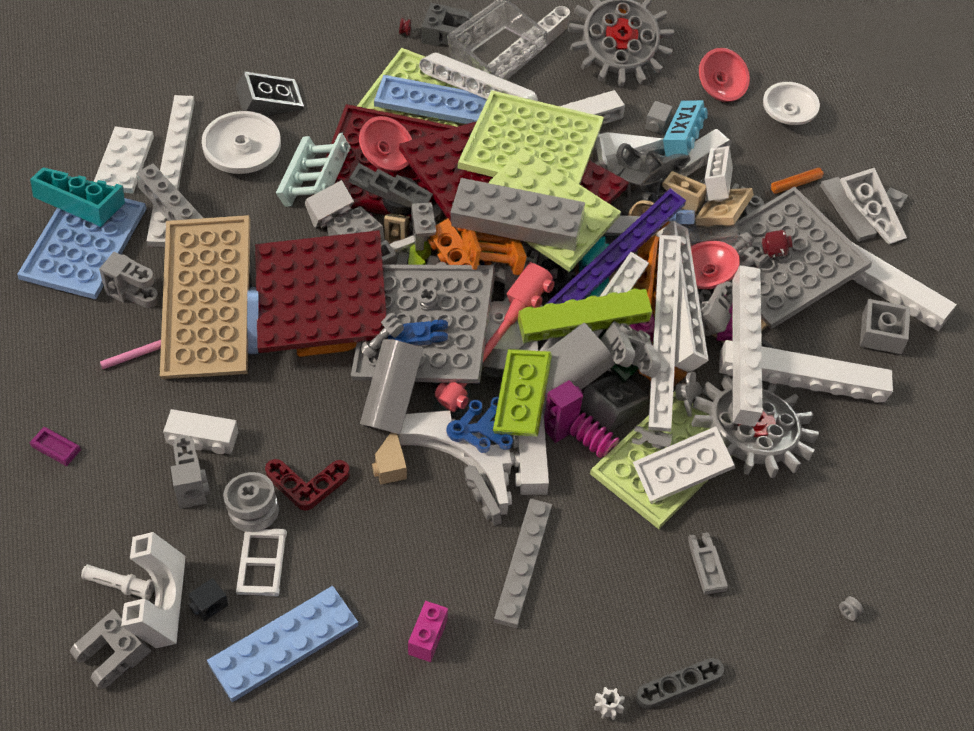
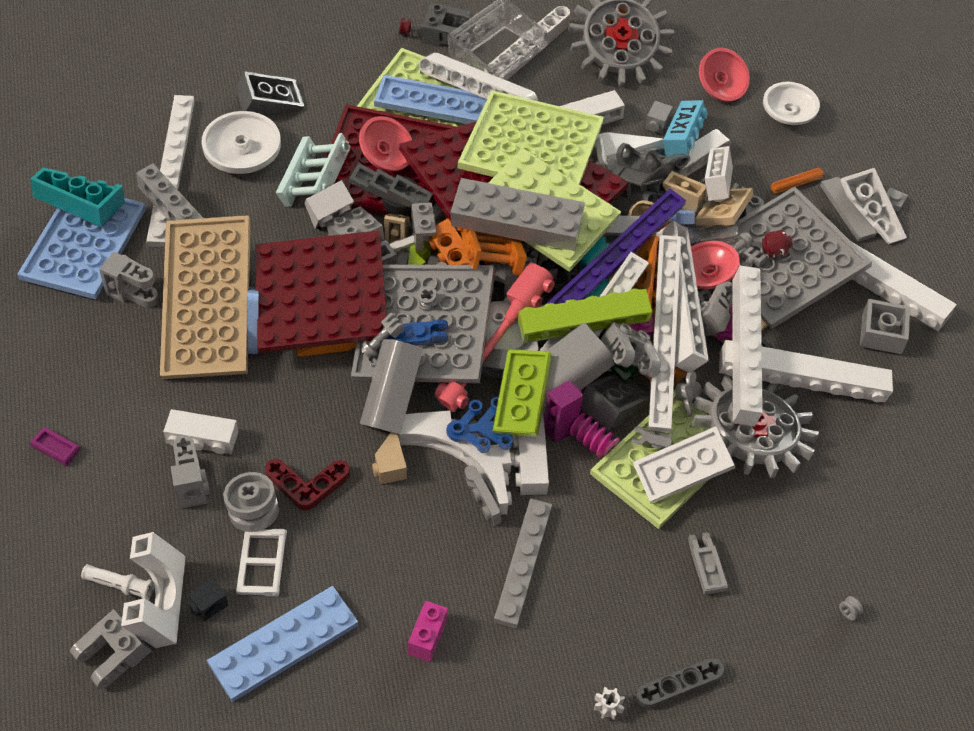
(124, 157): white plate -> none
(131, 354): bright pink bar -> none

